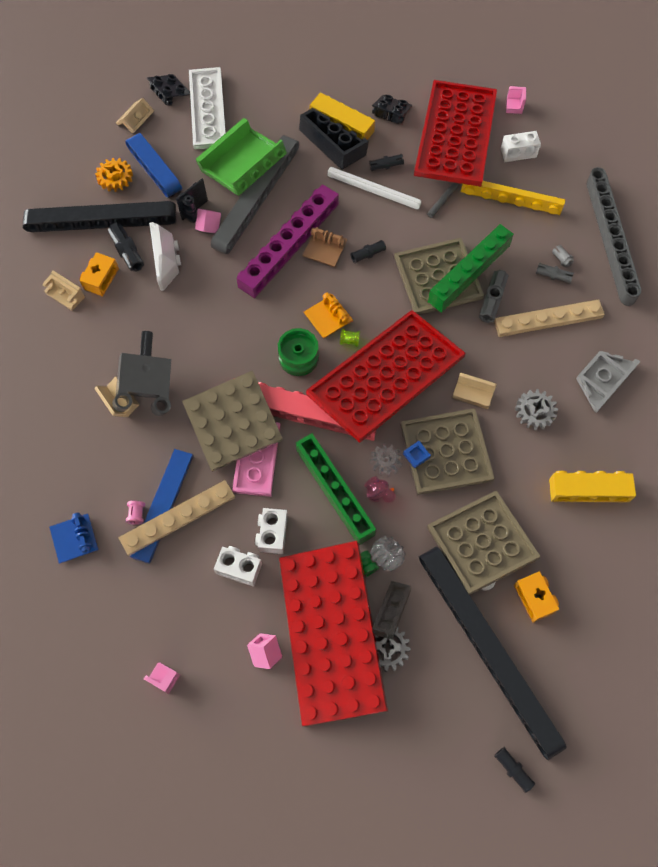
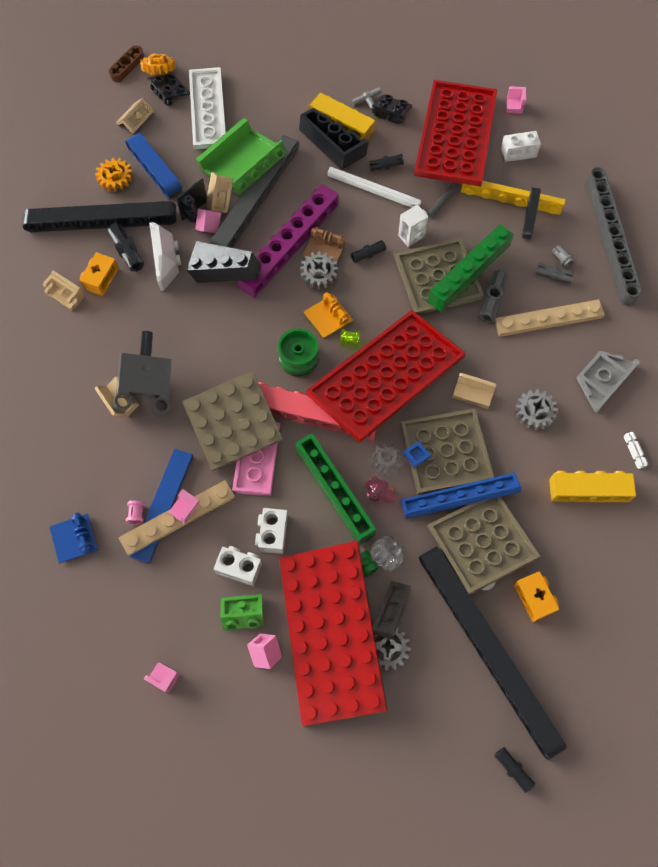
(119, 71): none -> reddish brown beam
(157, 64): none -> light orange gear
(184, 506): none -> bright pink panel
(219, 193): none -> tan panel
(222, 264): none -> black wedge
(242, 612): none -> bright green bracket
(318, 271): none -> light grey gear
(367, 96): none -> light grey piece
(413, 225): none -> white brick
(460, 495): none -> blue tile
(531, 213): none -> black beam
(636, 450): none -> white axle

